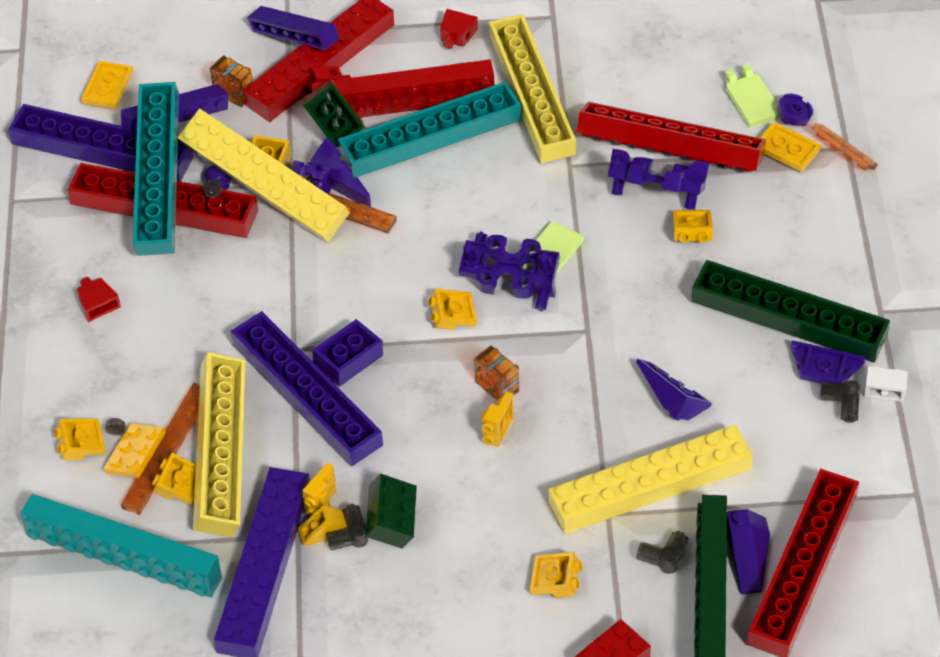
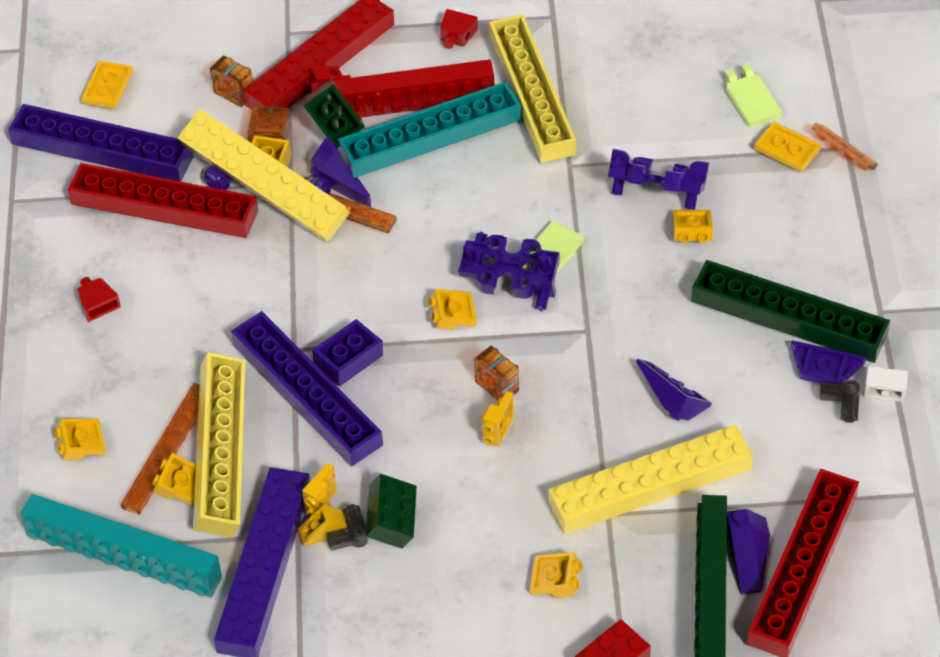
(115, 427): clear smoke tile -> none
(134, 450): yellow plate -> none
(156, 169): teal brick -> none
(209, 99): dark purple brick -> none
(212, 188): clear smoke tile -> none
(269, 123): none -> clear orange container
(293, 27): dark purple brick -> none
(310, 169): dark purple plate -> none
(666, 557): clear smoke piece -> none
(671, 136): red brick -> none
(799, 116): dark purple plate -> none

